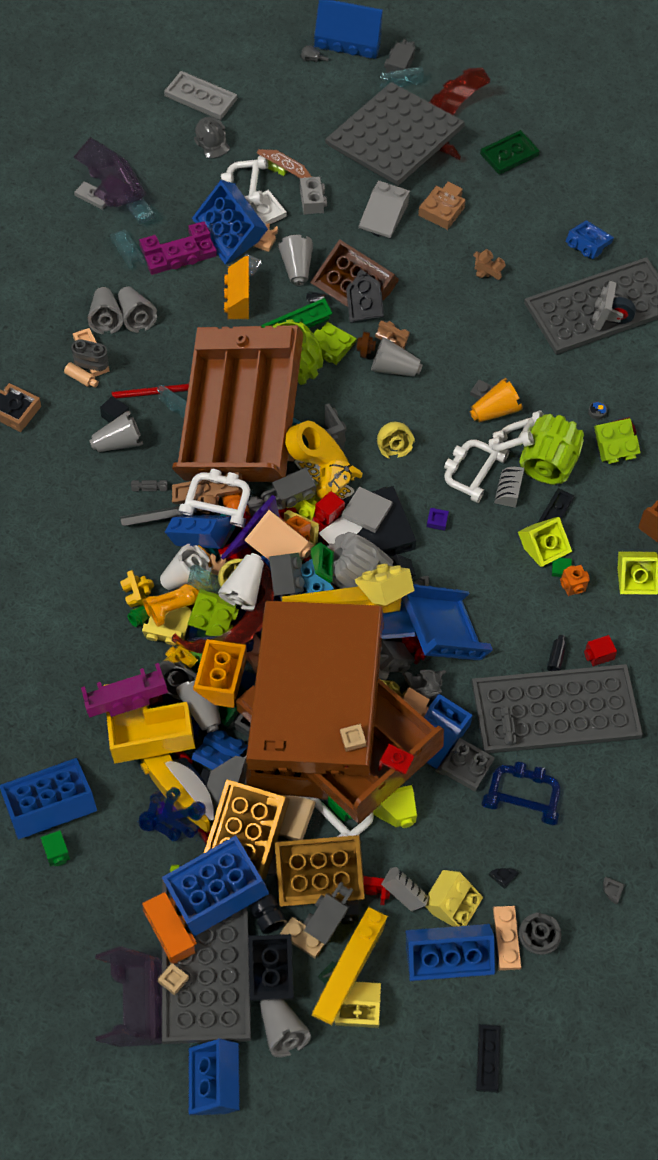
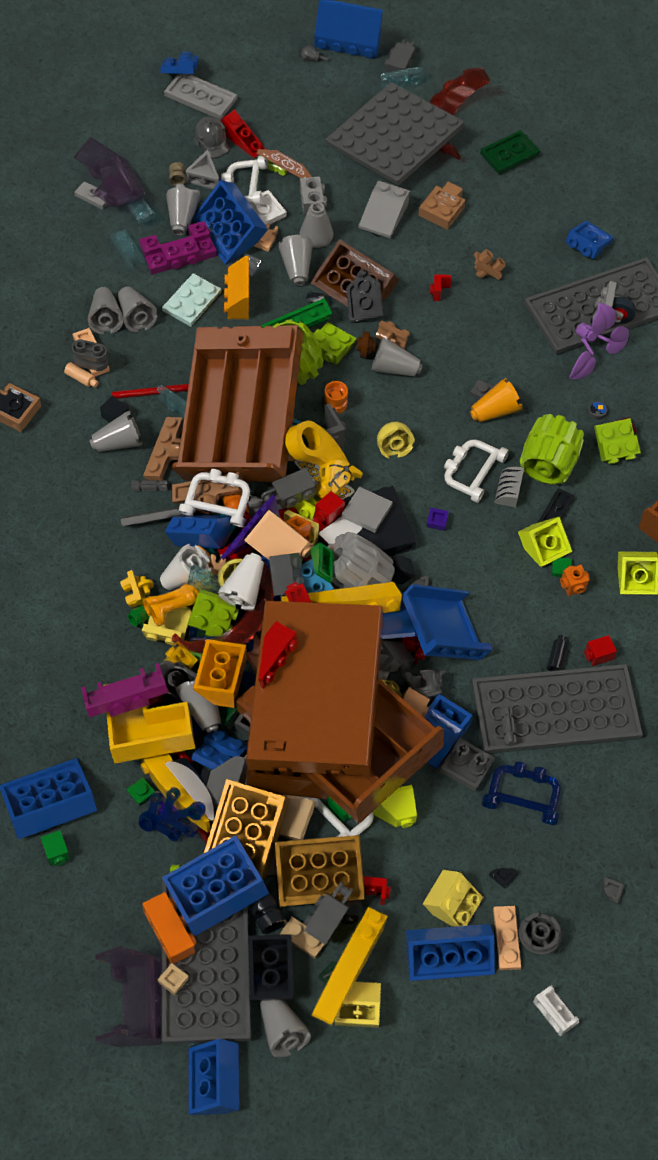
(140, 791): none -> green plate
(165, 449): none -> medium nougat plate
(177, 173): none -> dark tan wheel
(181, 206): none -> light grey cone
(184, 64): none -> blue plate
(191, 299): none -> light aqua plate
(203, 172): none -> light grey slope
(241, 134): none -> red slope
(276, 647): none -> red slope
(297, 593): none -> red bracket
(317, 226): none -> light grey cone
(336, 395): none -> orange wheel
(353, 737): tan plate -> none
(386, 583): light yellow slope -> none
(396, 759): red bracket -> none
(404, 889): light grey brick -> none
(440, 281): none -> red bracket
(488, 1058): black tile -> none
(525, 438): white bar -> none
(555, 1011): none -> white hinge
(618, 339): none -> medium lavender plant

